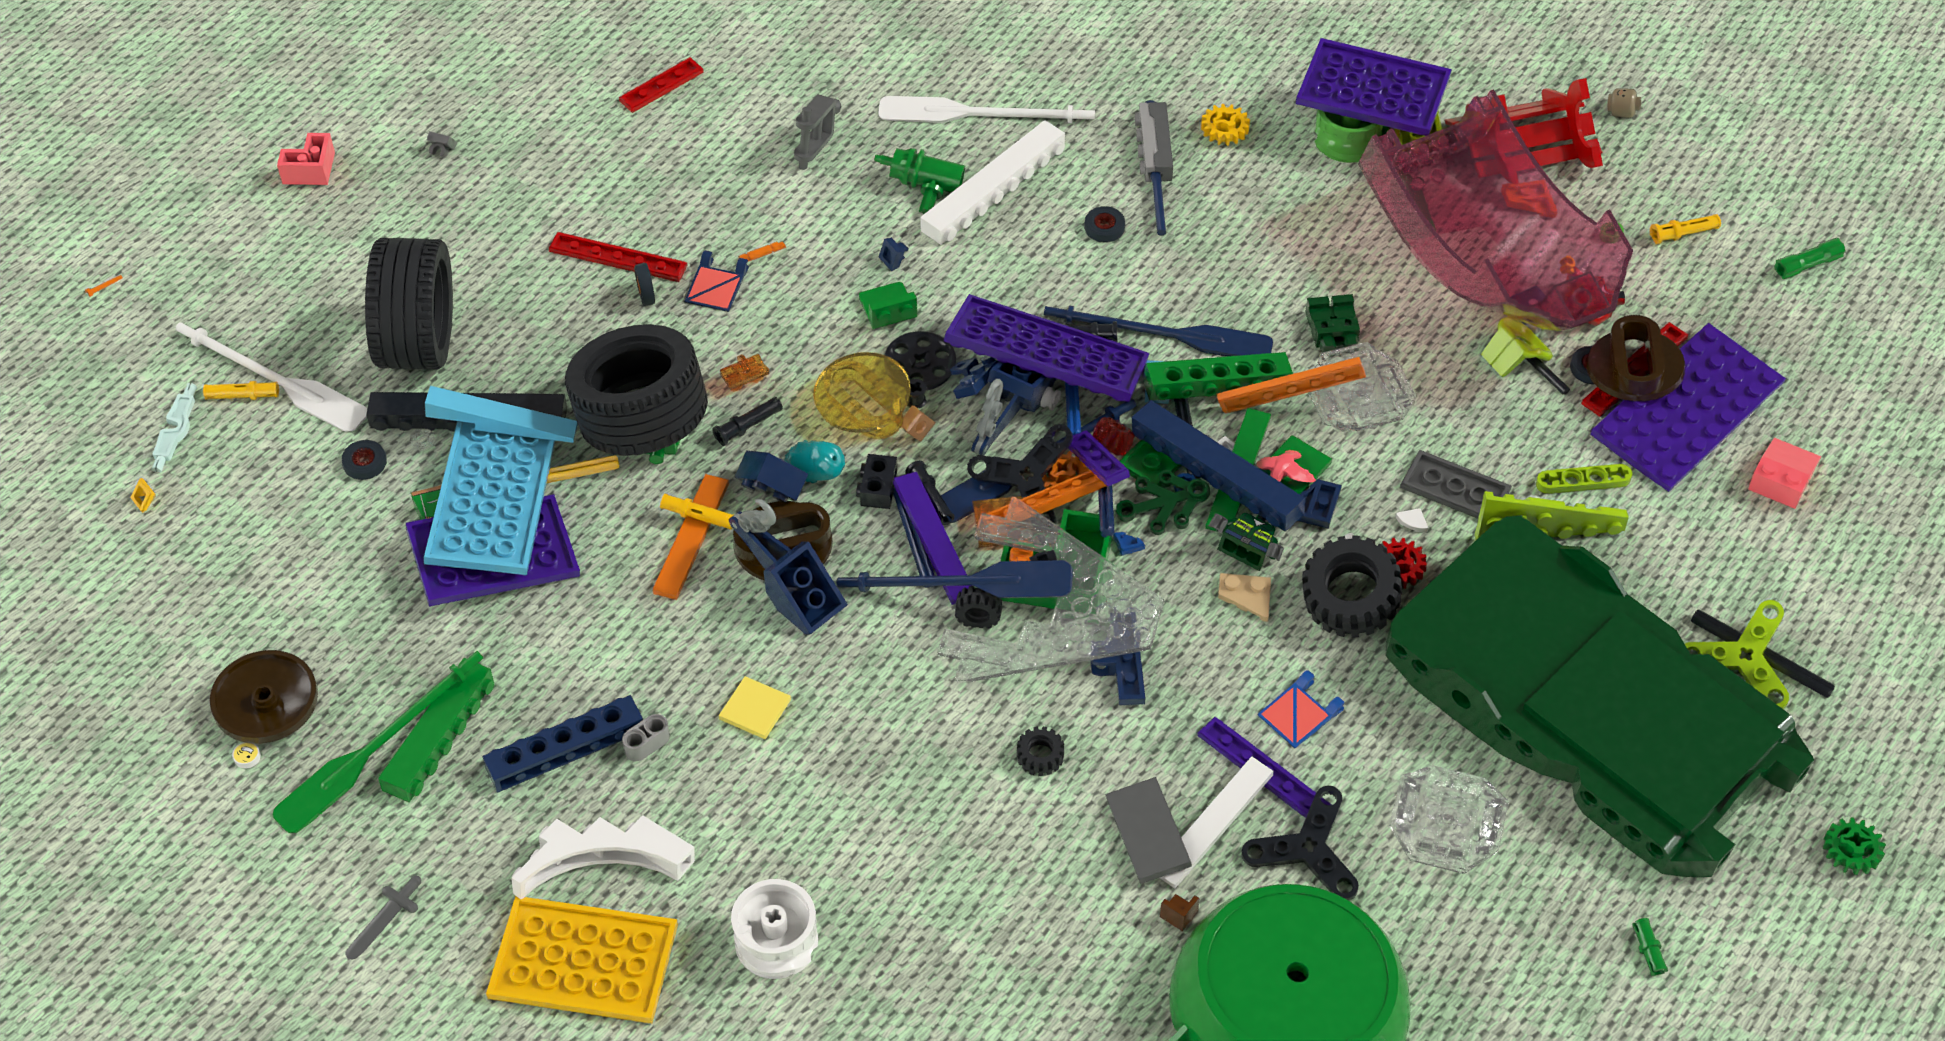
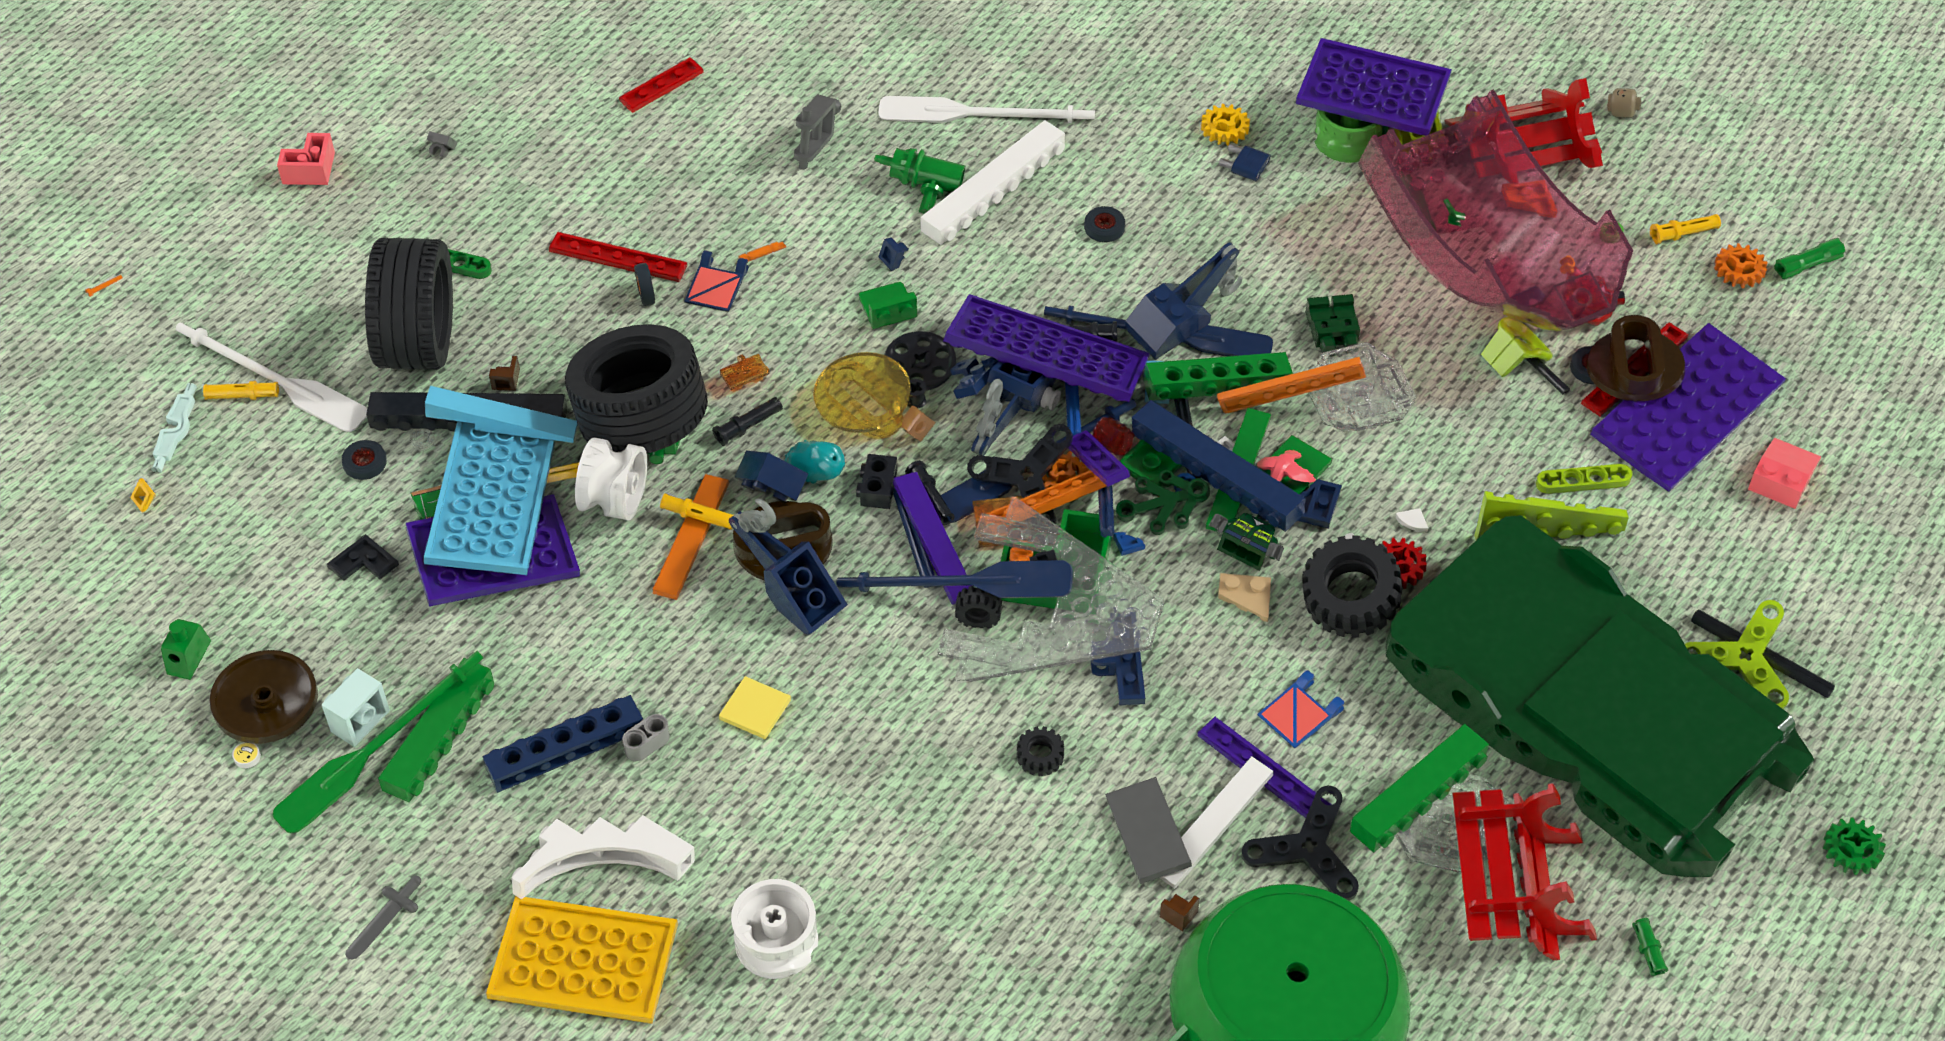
(184, 648): none -> green torso
(355, 707): none -> light aqua brick
(363, 553): none -> black tile
(467, 269): none -> green beam
(505, 377): none -> reddish brown panel
(611, 479): none -> white piece
(1155, 151): piece -> none
(1176, 310): none -> dark blue slope
(1249, 162): none -> dark blue piece
(1419, 788): none -> green brick
(1450, 483): dark grey tile -> none
(1454, 216): none -> green hand
(1531, 835): none -> red piece
(1740, 265): none -> orange gear

